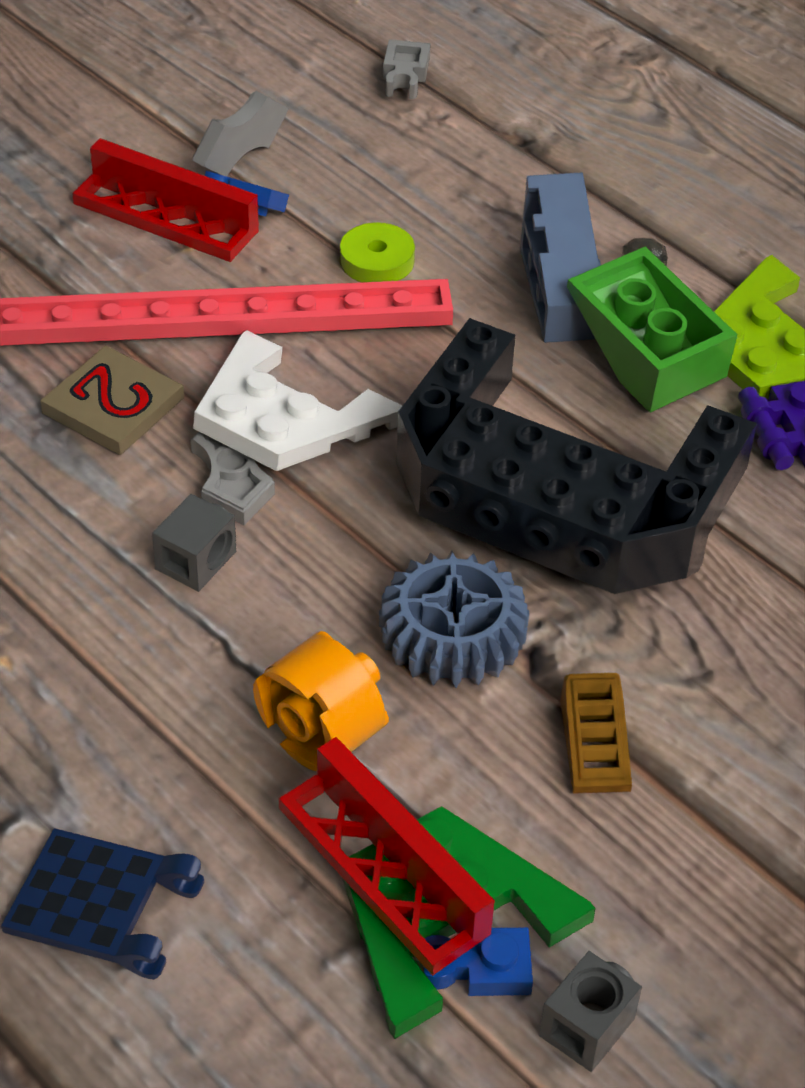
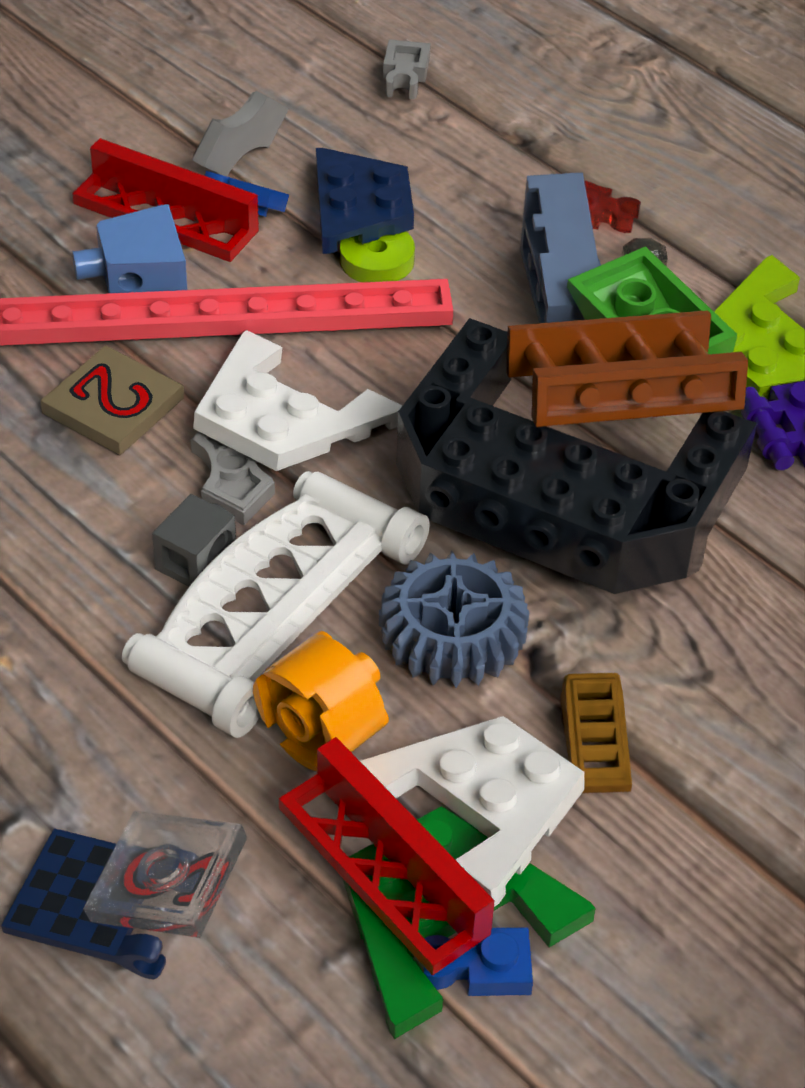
(136, 253): none -> medium blue torso
(166, 873): none -> clear tile
(223, 677): none -> white piece
(361, 198): none -> dark blue wing
(494, 781): none -> white wing
(583, 1032): dark grey brick -> none
(616, 212): none -> clear red plate
(625, 368): none -> dark orange fence

